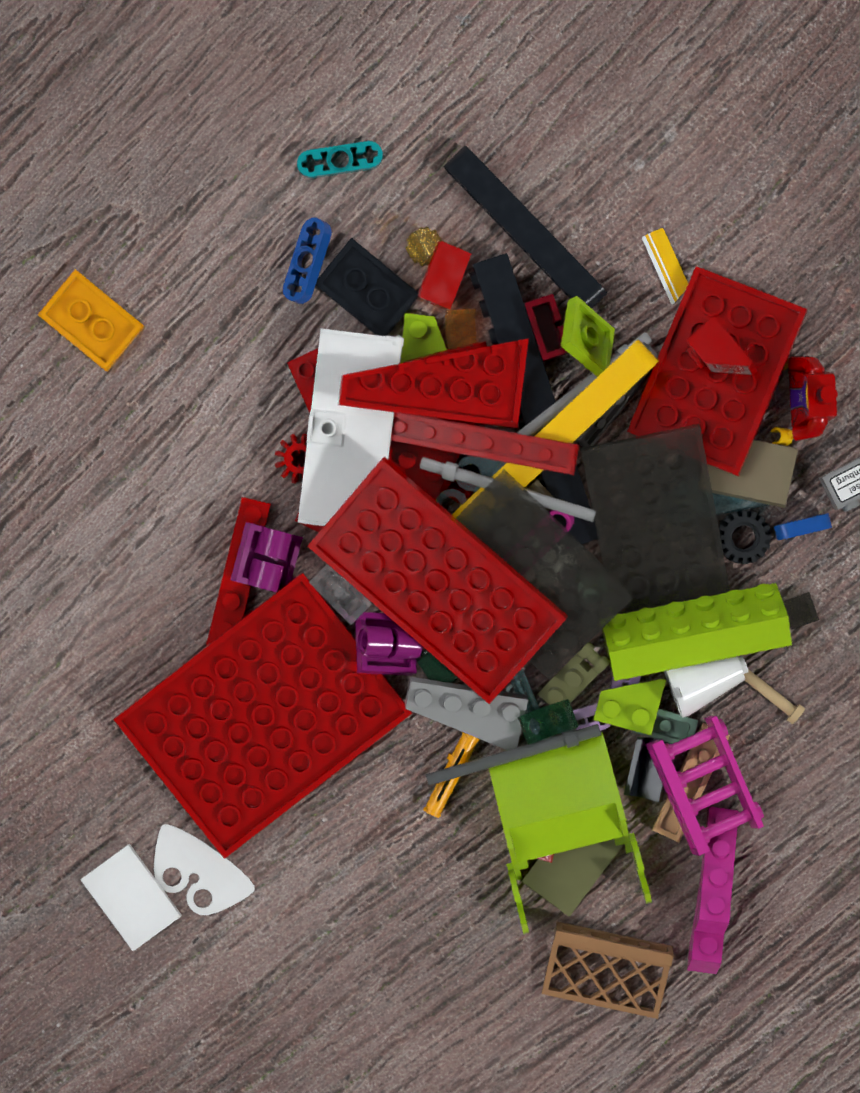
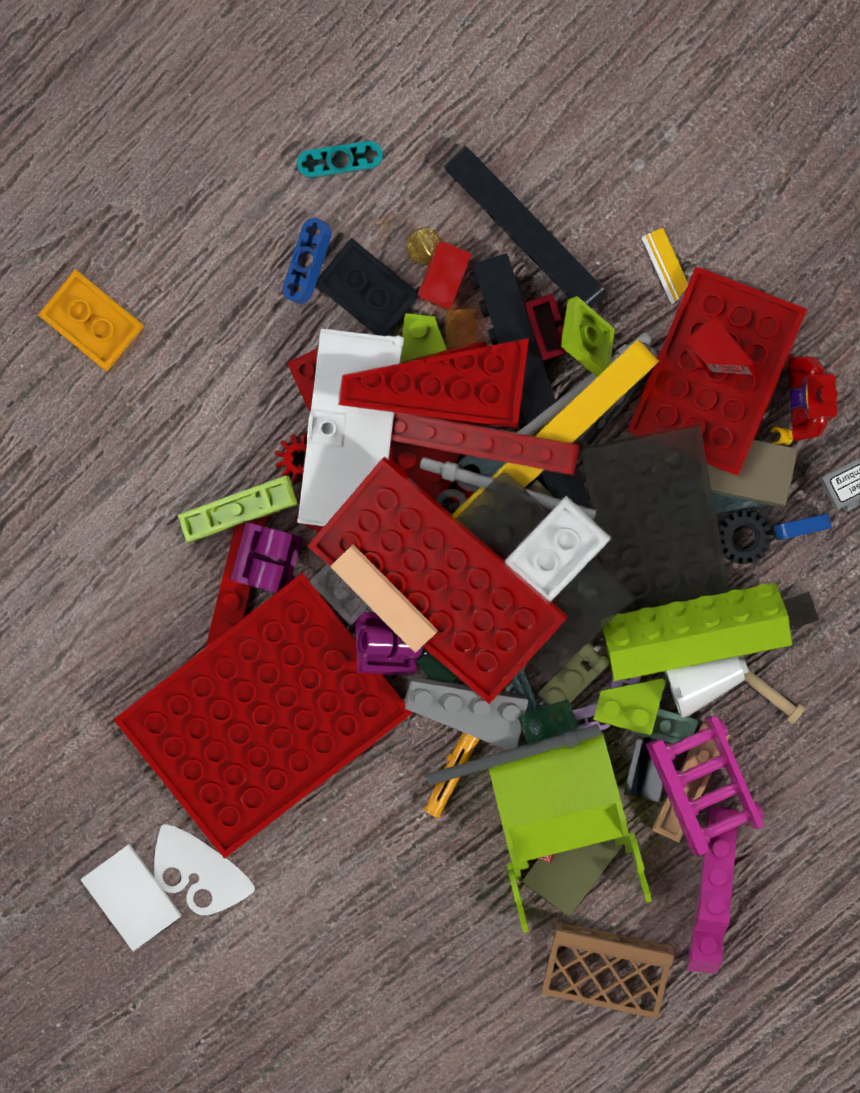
(237, 509): none -> lime plate
(384, 598): none -> light nougat tile
(557, 549): none -> white tile

